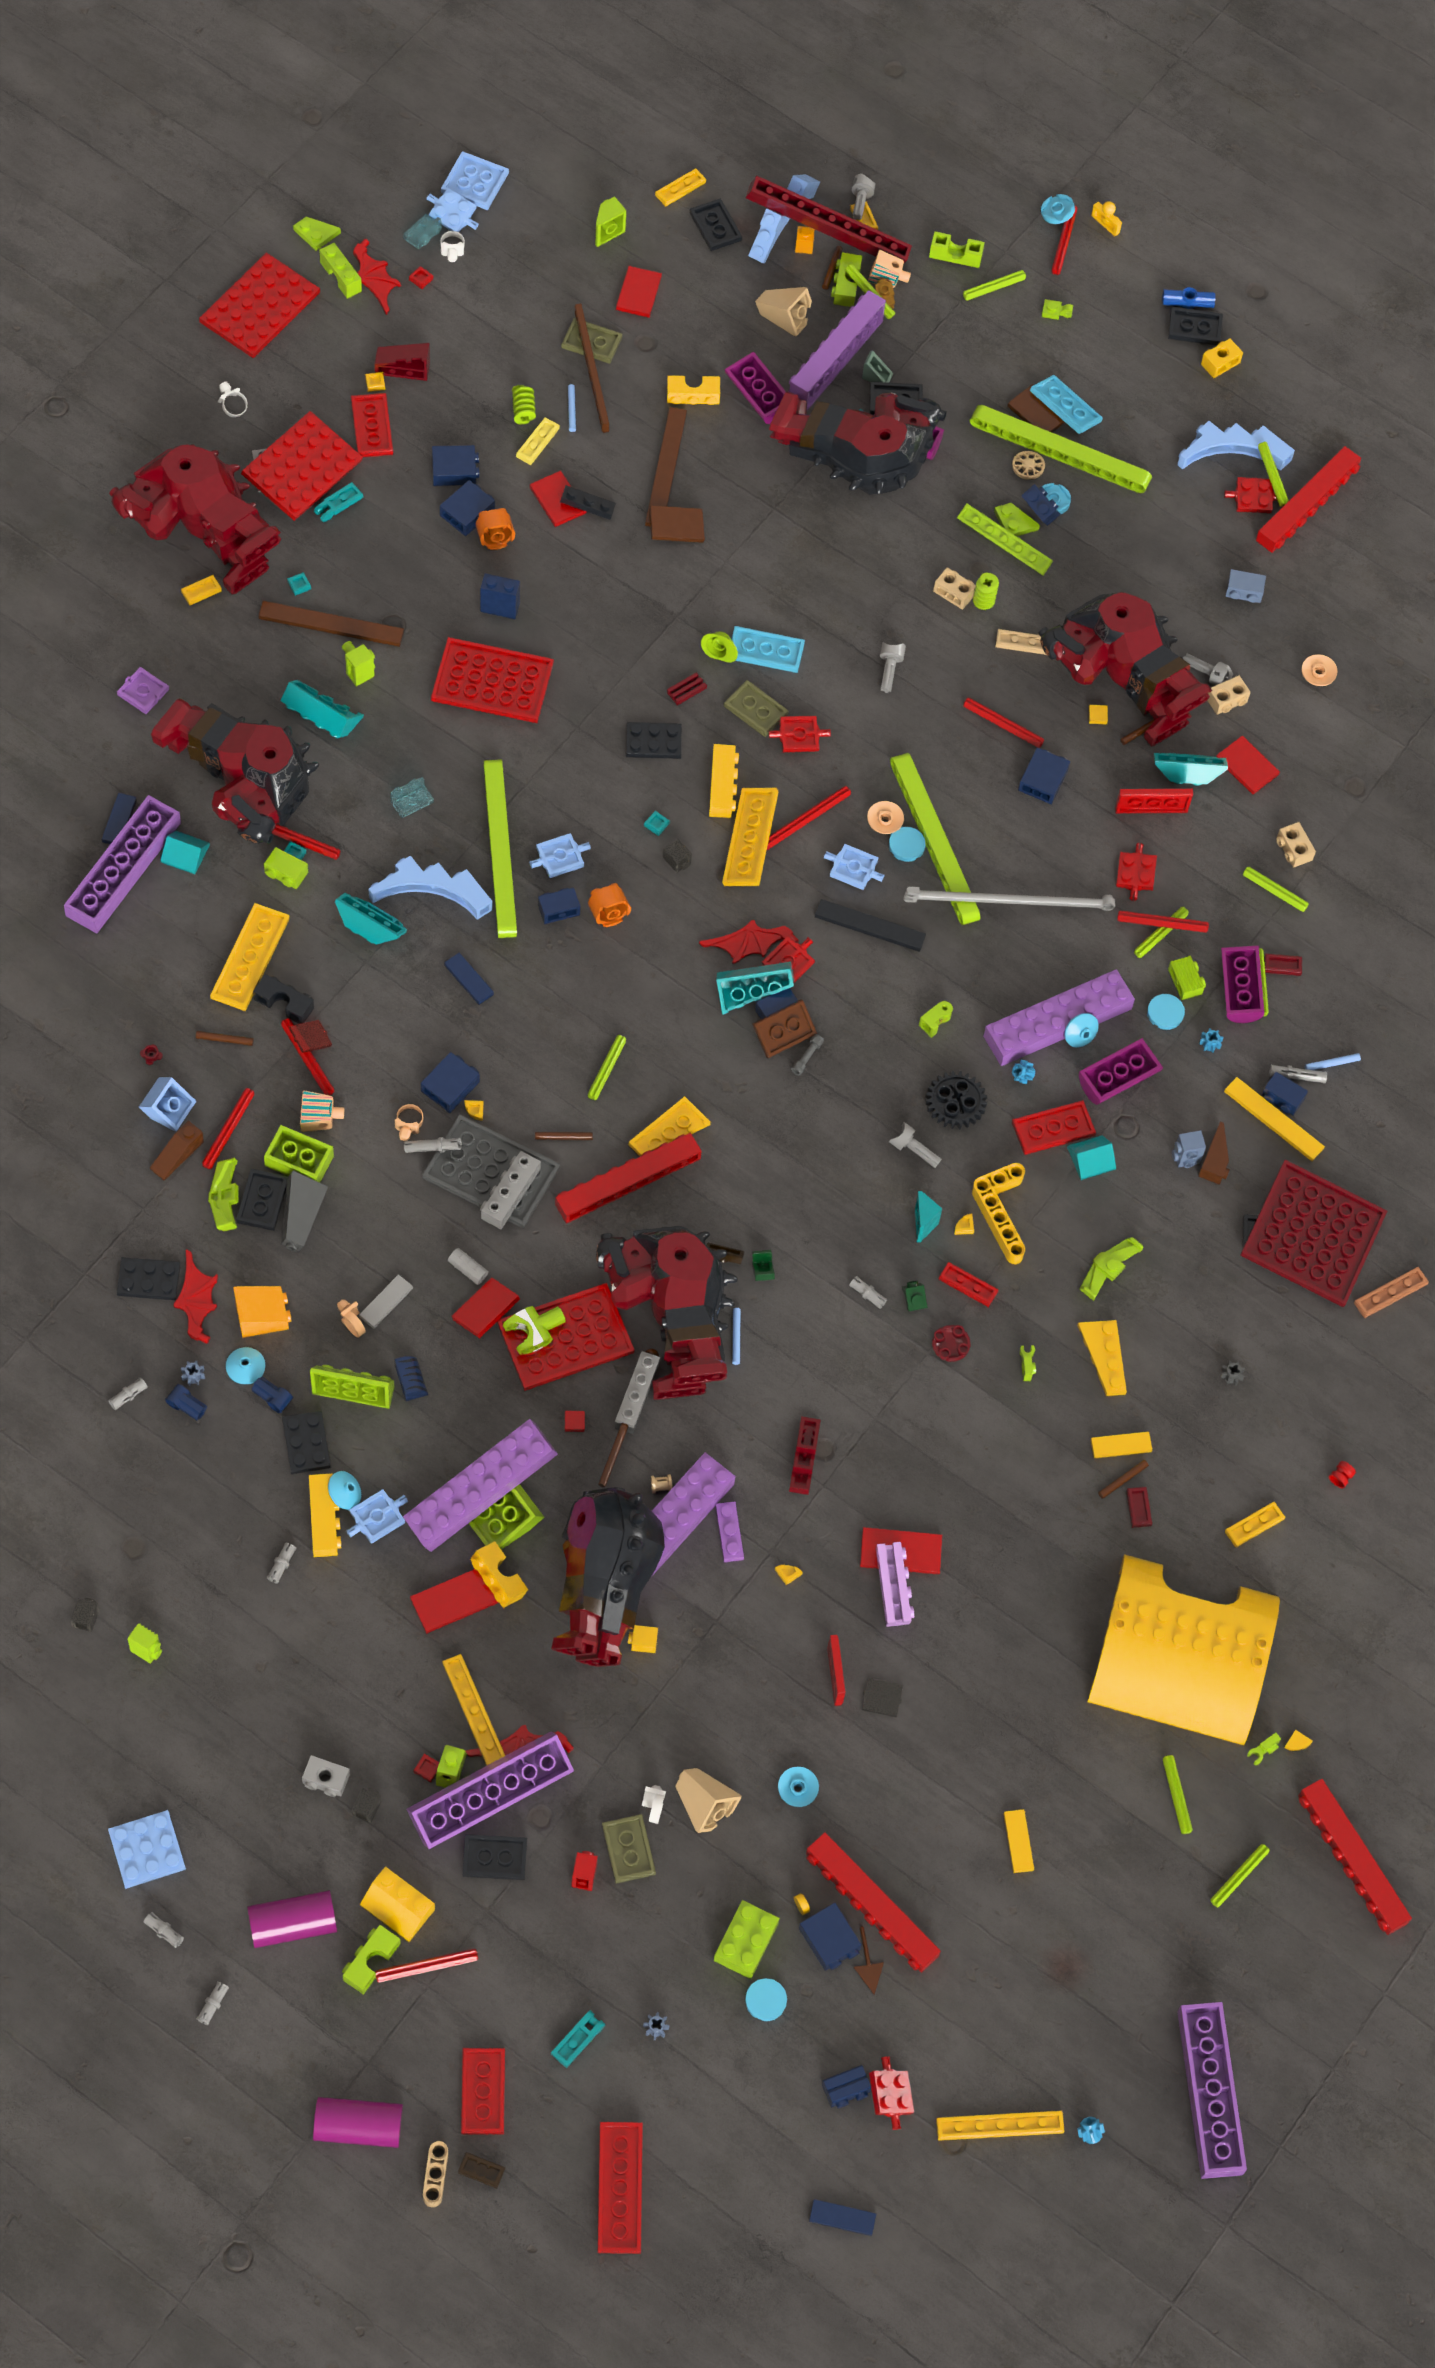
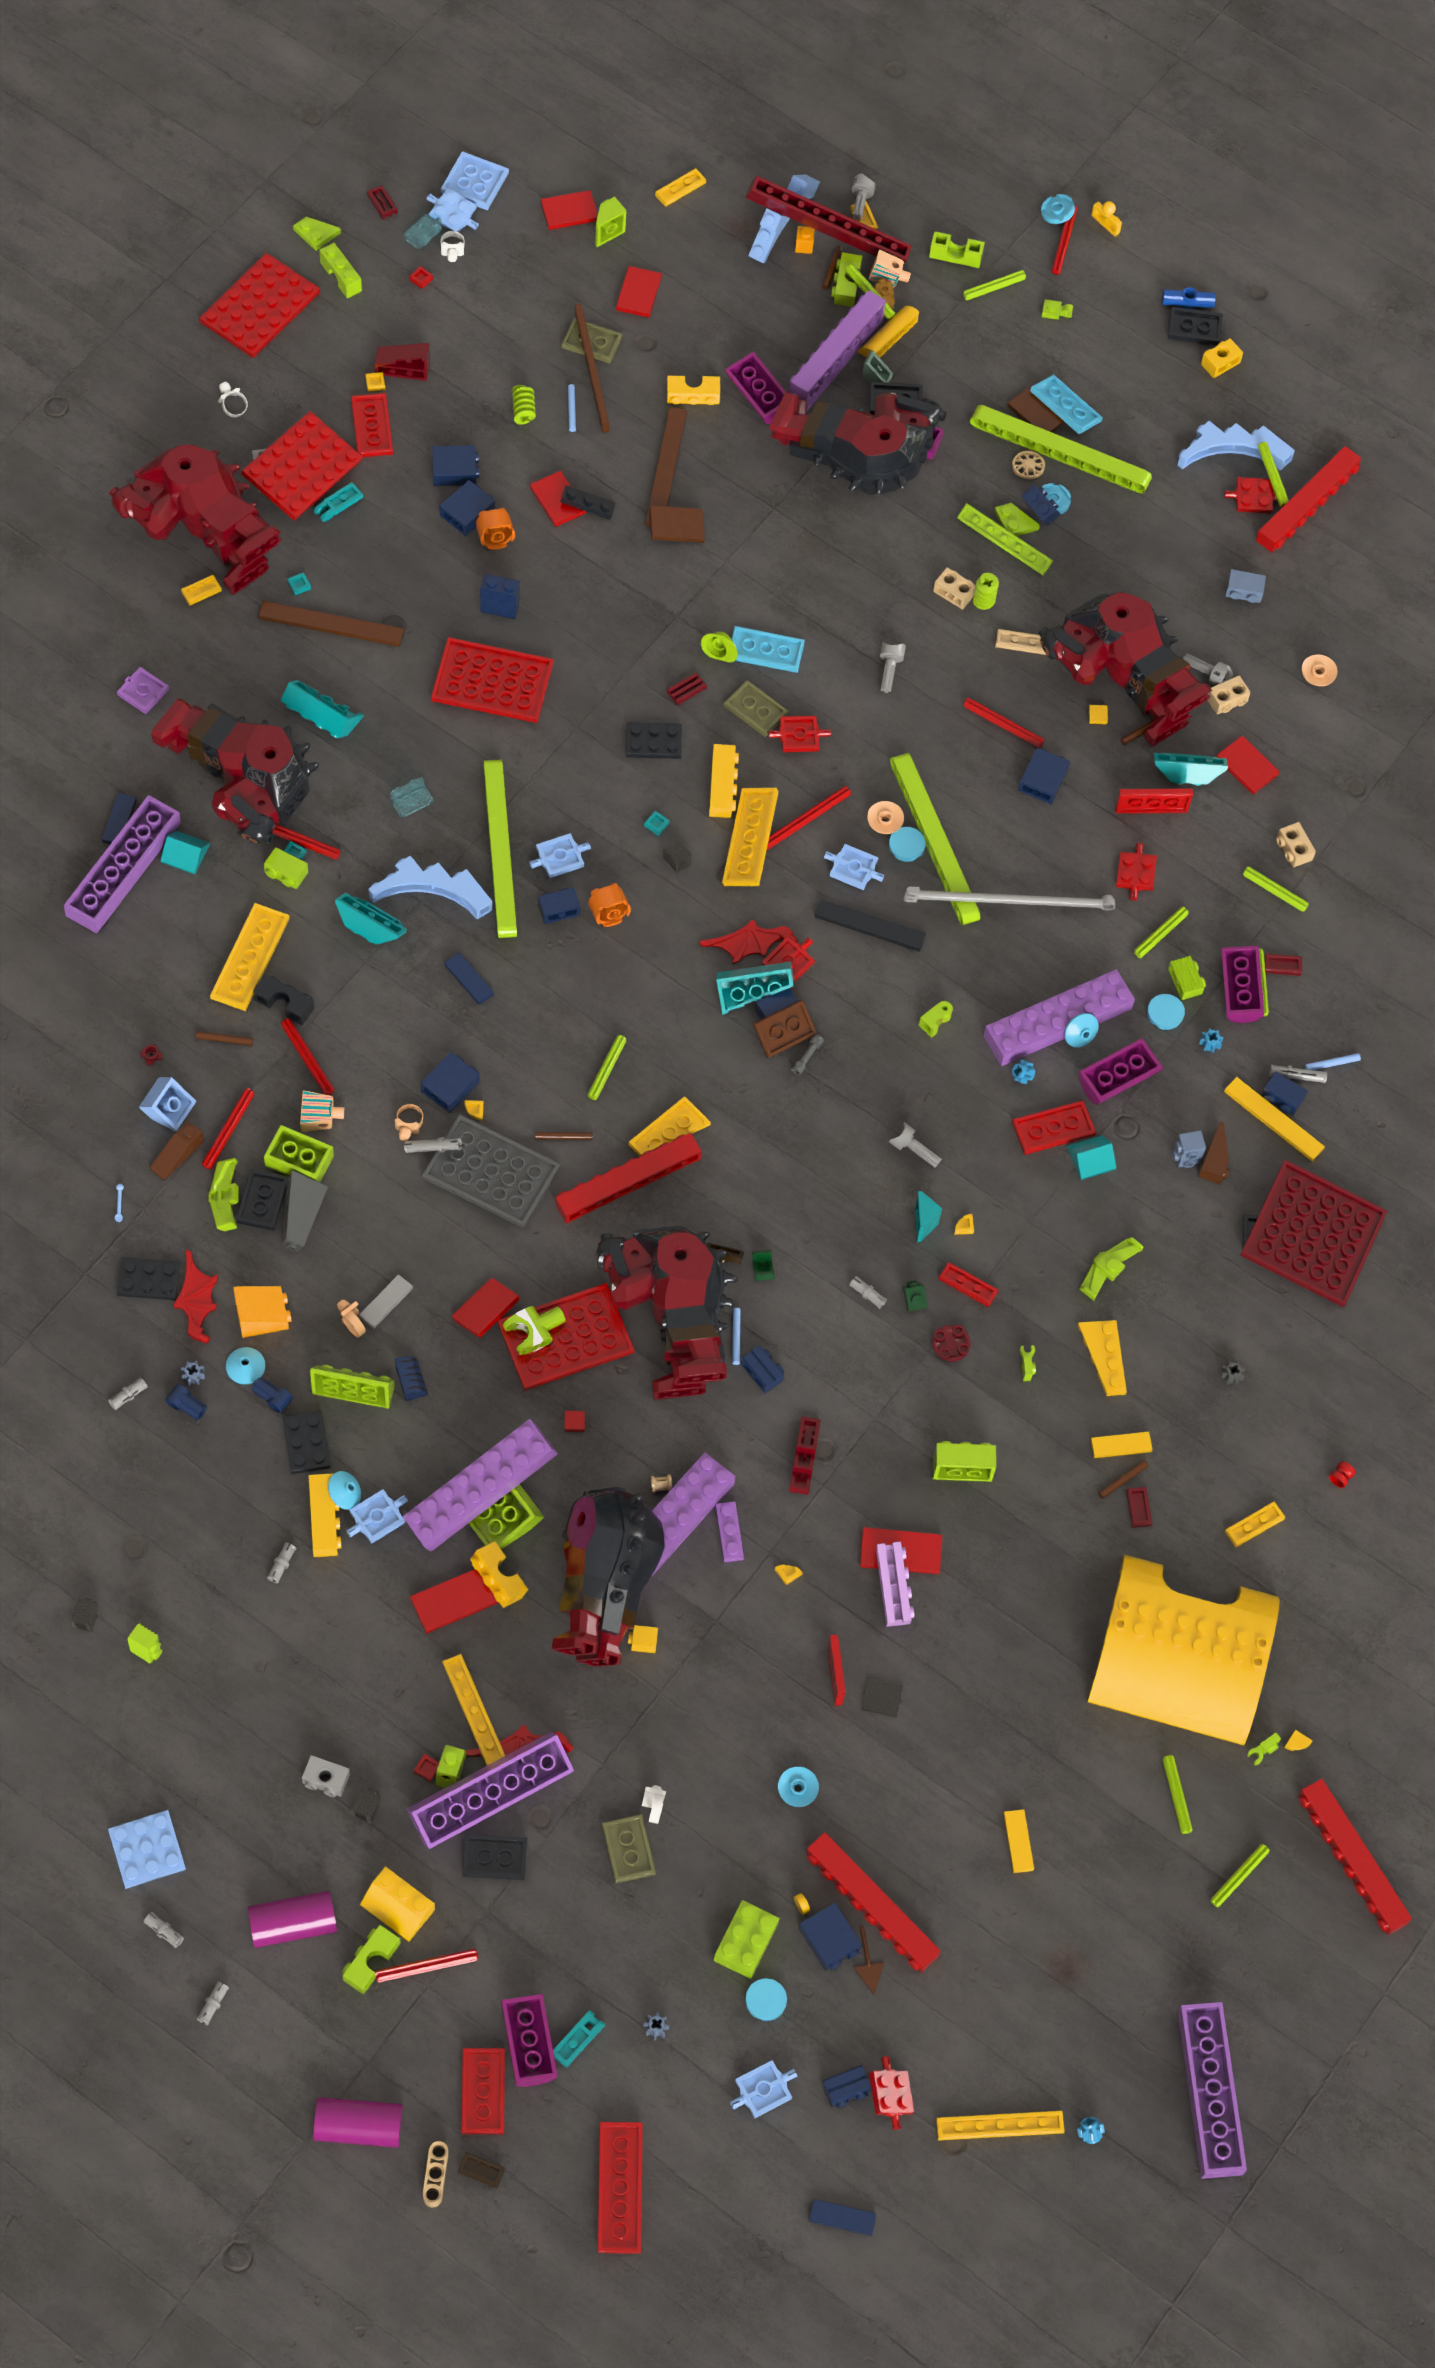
(118, 1217): none -> light blue hinge
(310, 1036): clear red piece -> none
(359, 663): lime brick -> none
(374, 275): red animal -> none
(388, 212): none -> dark red tile
(468, 1266): light grey axle -> none
(510, 1190): light grey brick -> none
(529, 2040): none -> magenta brick
(537, 441): light yellow tile -> none
(569, 209): none -> red tile
(584, 1870): red brick -> none
(632, 1405): light grey piece -> none
(705, 1799): tan slope -> none
(715, 224): black plate -> none
(762, 1368): none -> dark blue brick
(763, 2089): none -> light blue plate
(786, 308): tan slope -> none
(891, 332): none -> yellow brick
(939, 1104): black gear -> none
(964, 1461): none -> lime brick
(998, 1210): yellow beam -> none
(1163, 921): red axle -> none
(1391, 1292): nougat tile -> none

